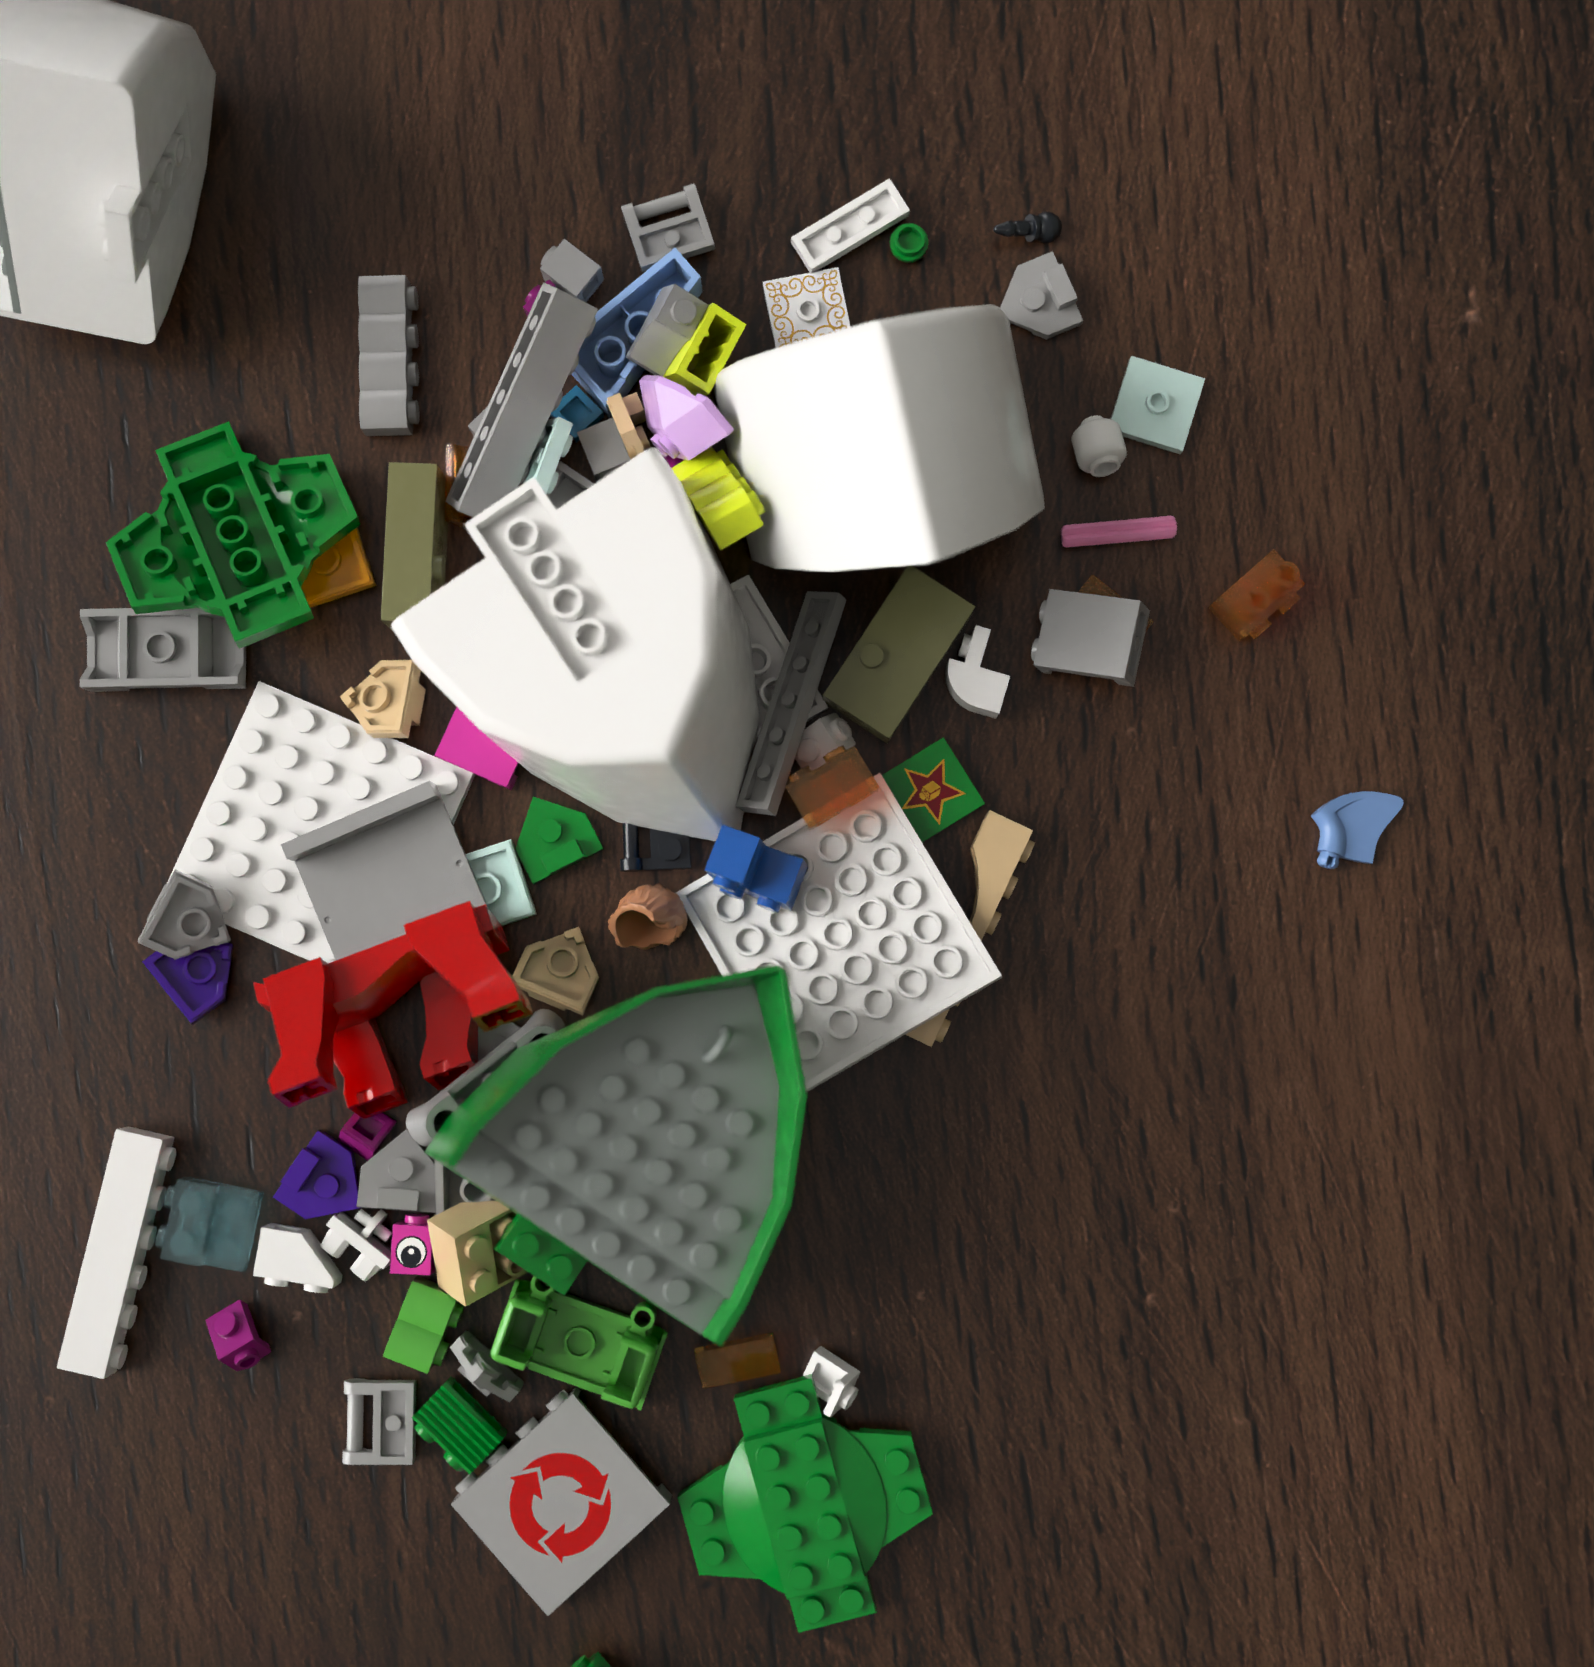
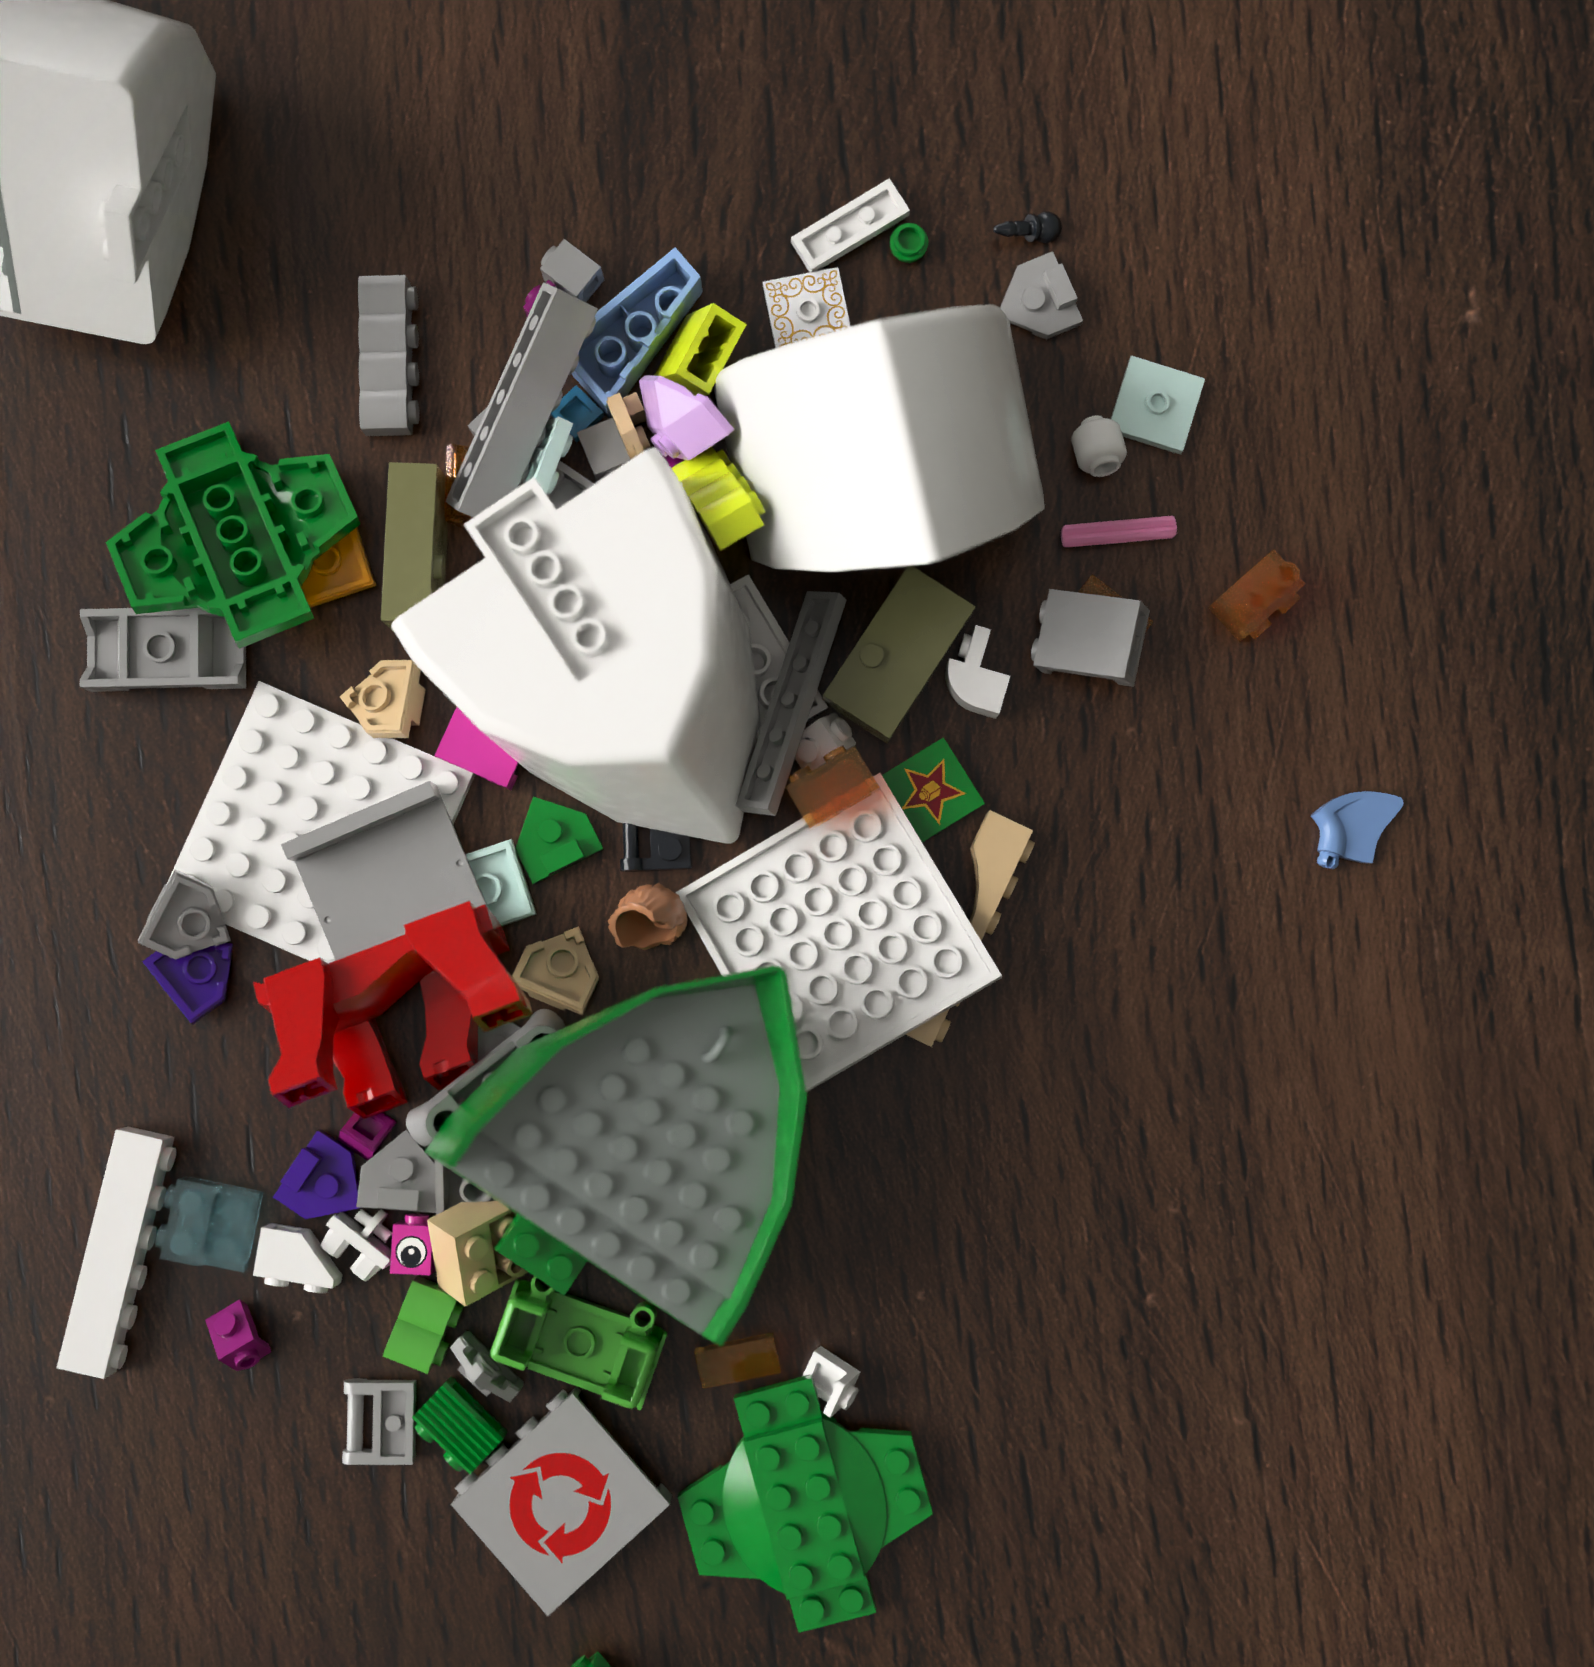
(666, 329): light grey arch -> none
(685, 232): light grey plate -> none
(749, 867): blue brick -> none

